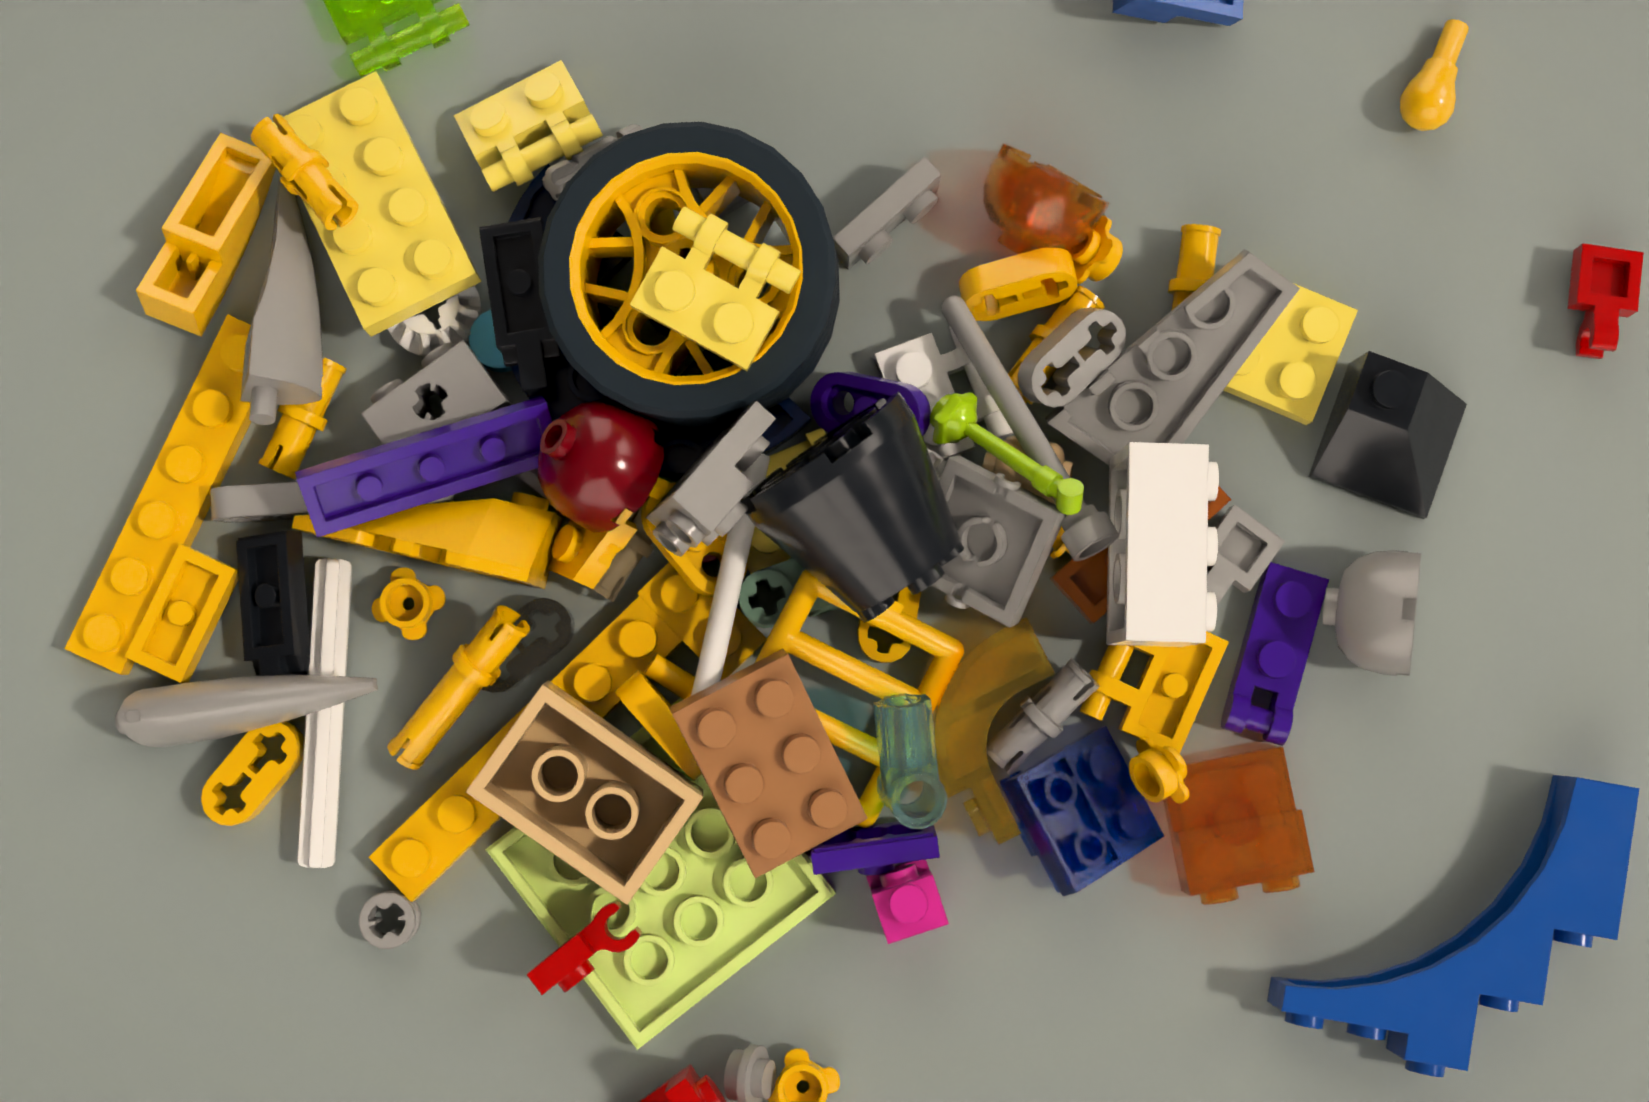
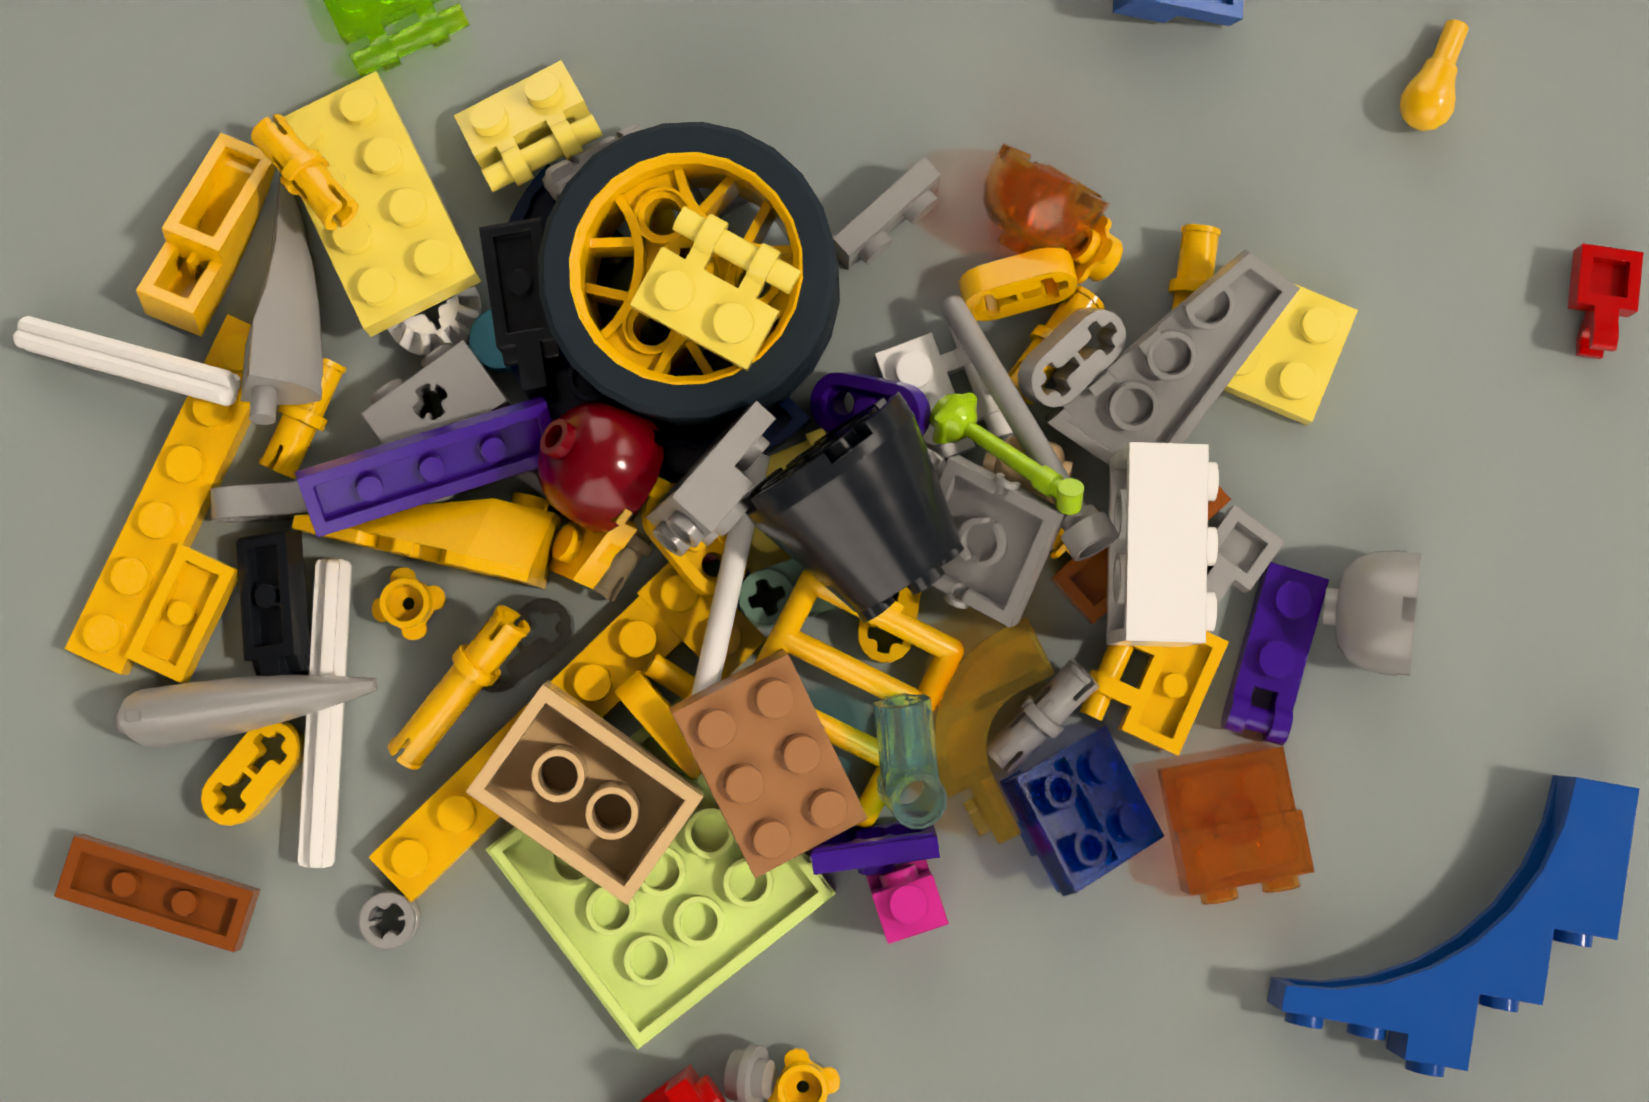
(127, 360): none -> white axle
(157, 893): none -> dark orange plate
(570, 961): red plate -> none
(1158, 772): yellow plate -> none
(1389, 434): black slope -> none

